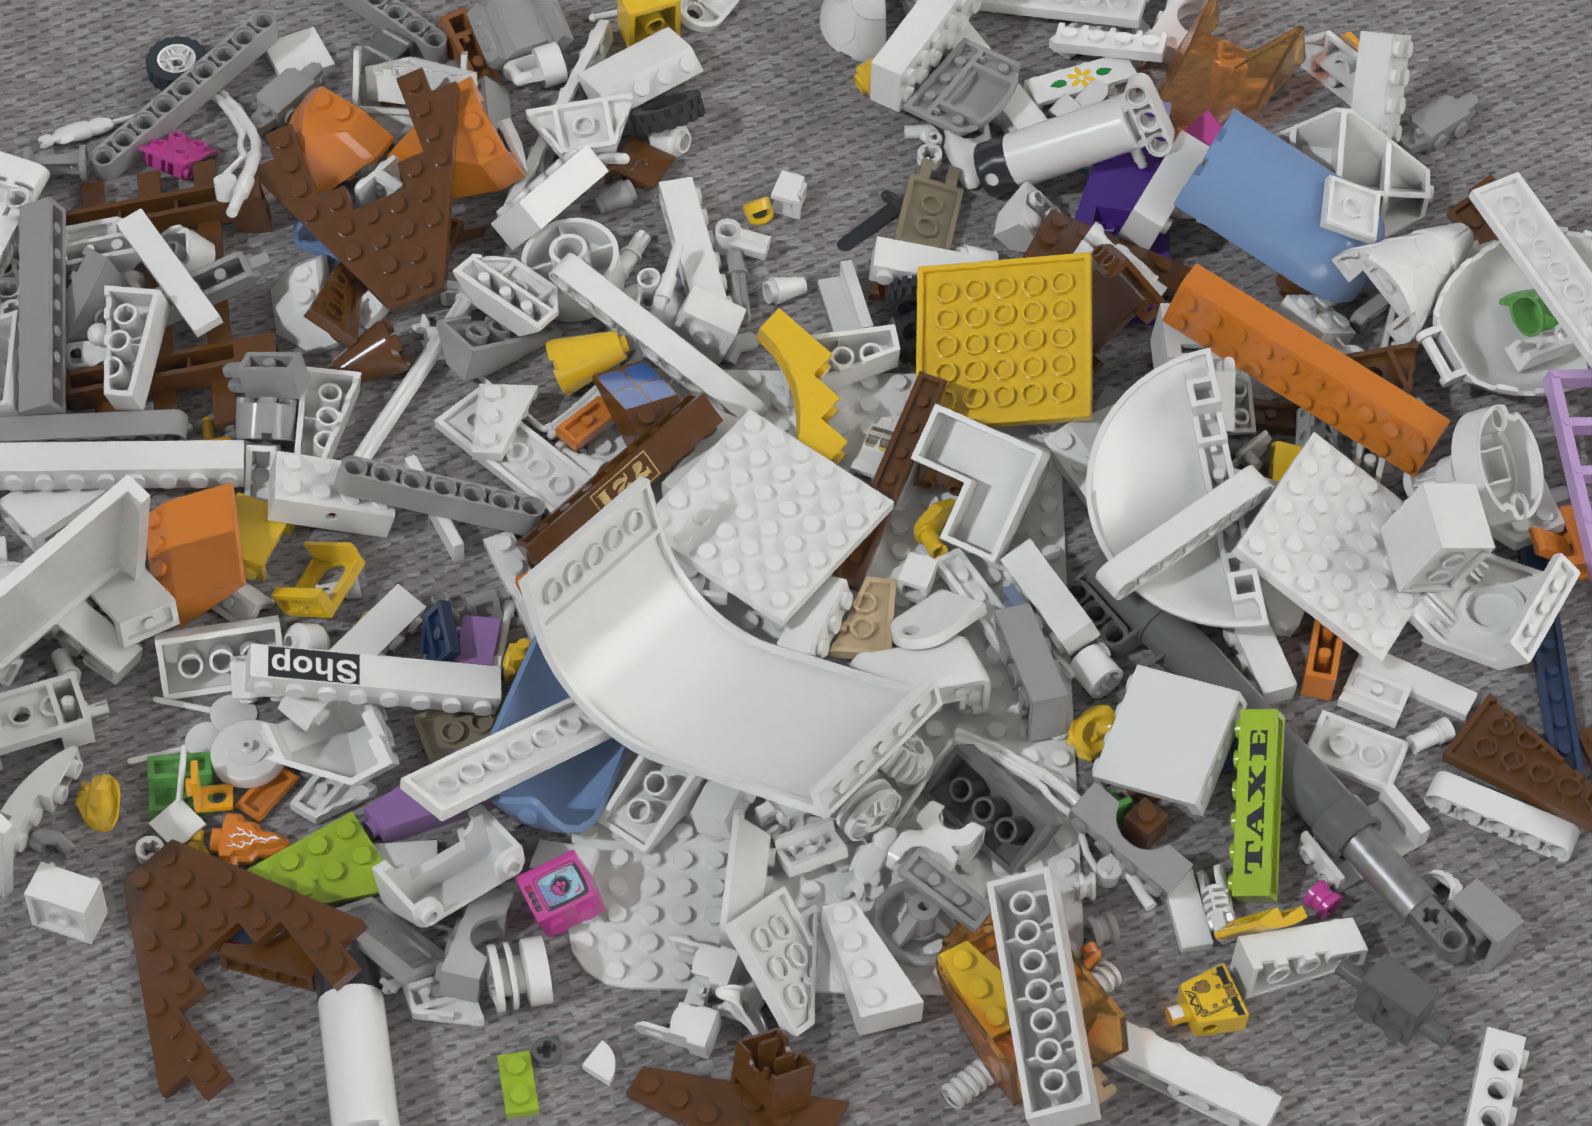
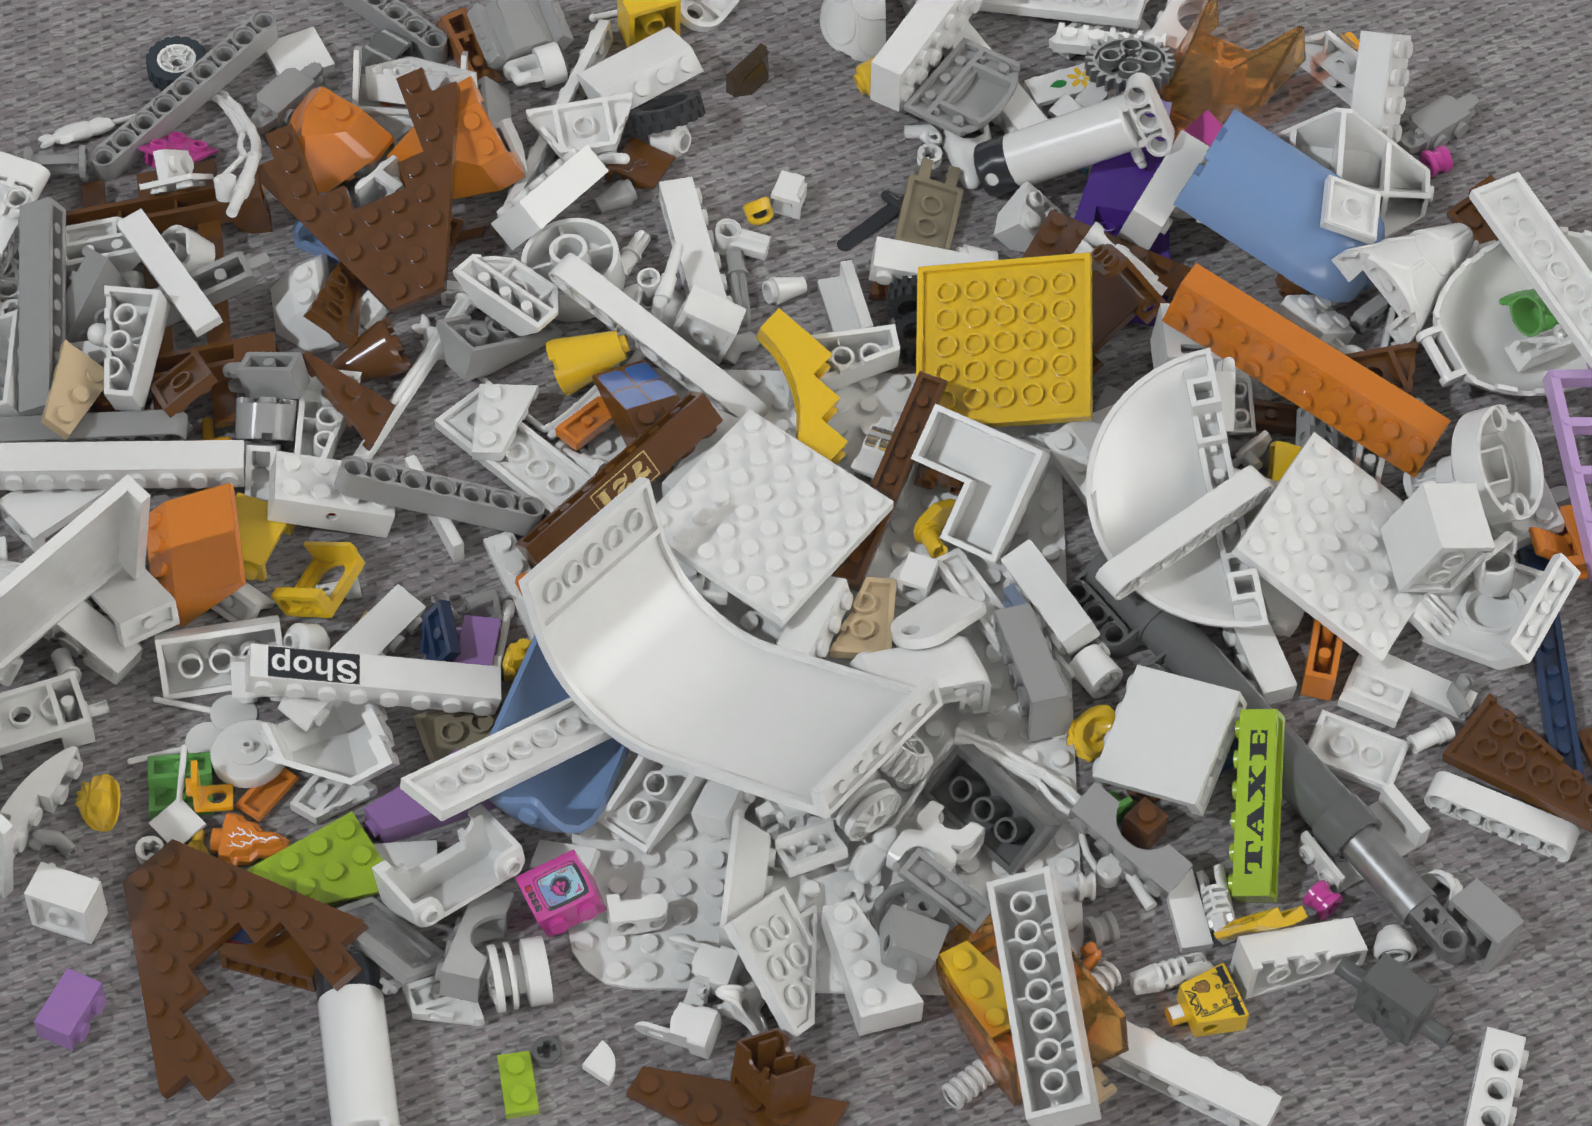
(70, 1009): none -> medium lavender brick
(74, 389): none -> tan wing
(174, 172): none -> white bracket
(183, 384): none -> reddish brown plate
(355, 402): none -> reddish brown wing
(636, 915): none -> white leg
(749, 73): none -> dark brown slope
(910, 943): none -> light grey torso
(1118, 59): none -> dark grey gear
(1168, 973): none -> white hinge
(1394, 942): none -> white cone
(1437, 160): none -> dark pink wheel
(1458, 692): none -> light grey arm
(1496, 572): none -> white piece

